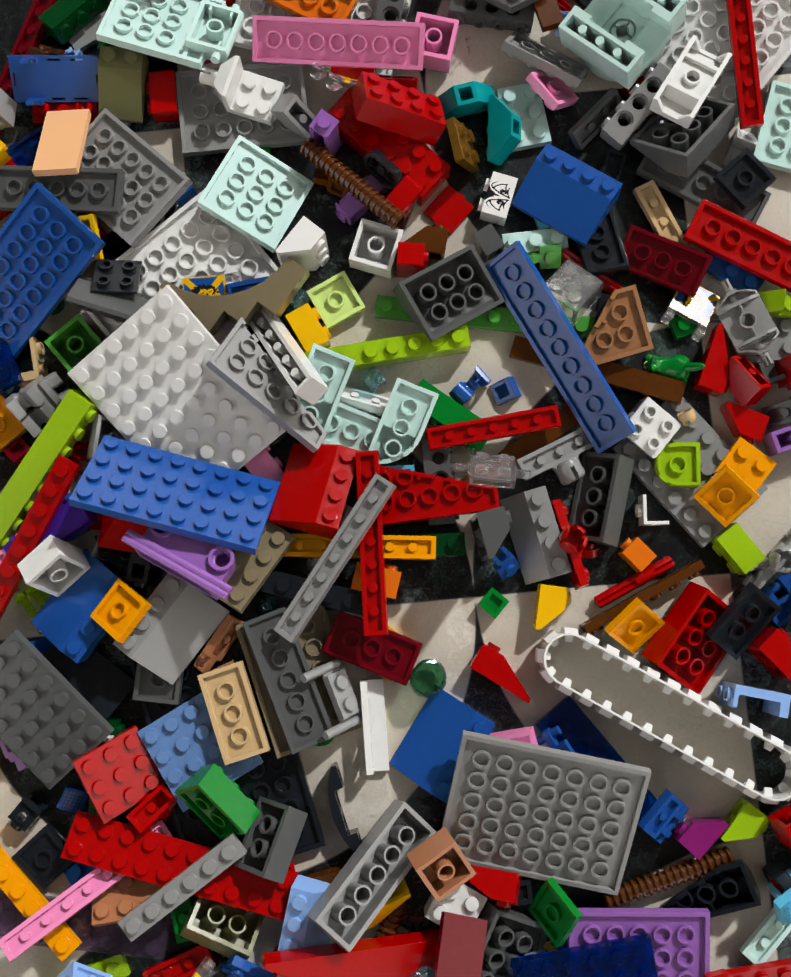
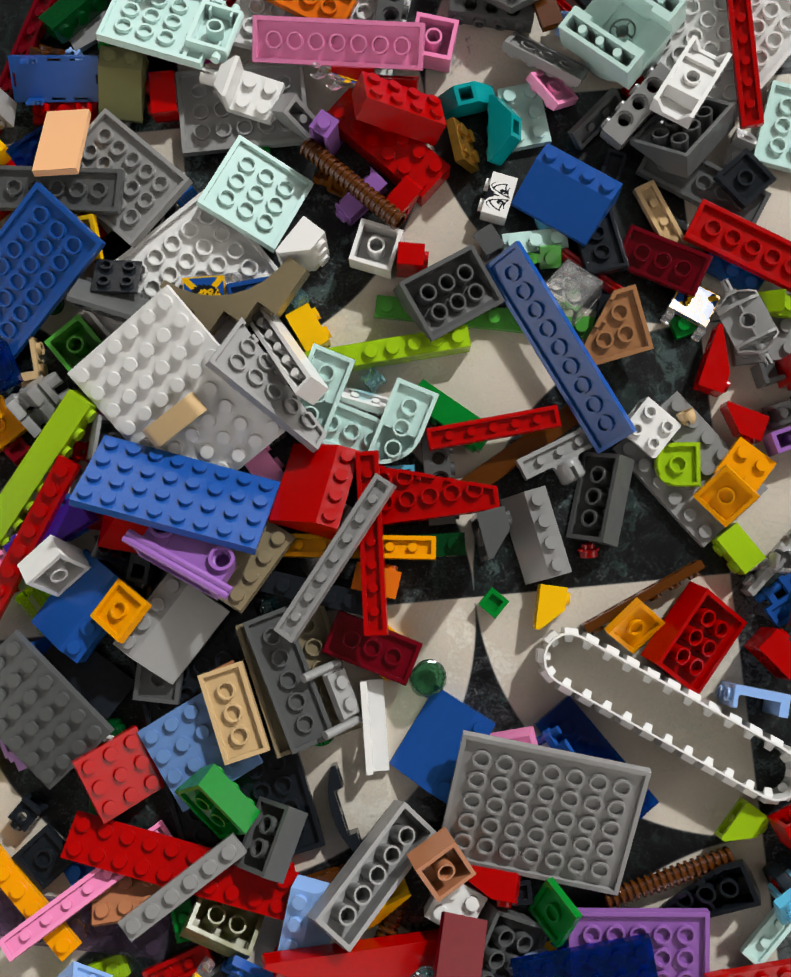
(73, 799): blue slope -> none
(152, 808): red slope -> none
(174, 420): none -> tan beam
(218, 644): nougat hinge -> none
(336, 300): yellowish green plate -> none
(383, 170): black plate -> none
(434, 239): reddish brown slope -> none
(449, 209): red piece -> none
(465, 391): blue leg -> none
(492, 470): clear plate -> none
(496, 668): red slope -> none
(505, 390): blue slope -> none
(505, 564): blue plate -> none
(572, 543): red plate -> none
(616, 375): reddish brown tile -> none
(634, 582): red axle -> none
(636, 553): orange brick -> none
(641, 513): white bracket -> none
(663, 816): blue plate -> none
(673, 367): green animal -> none
(699, 833): magenta slope -> none
(743, 620): black plate -> none
(746, 381): red slope -> none

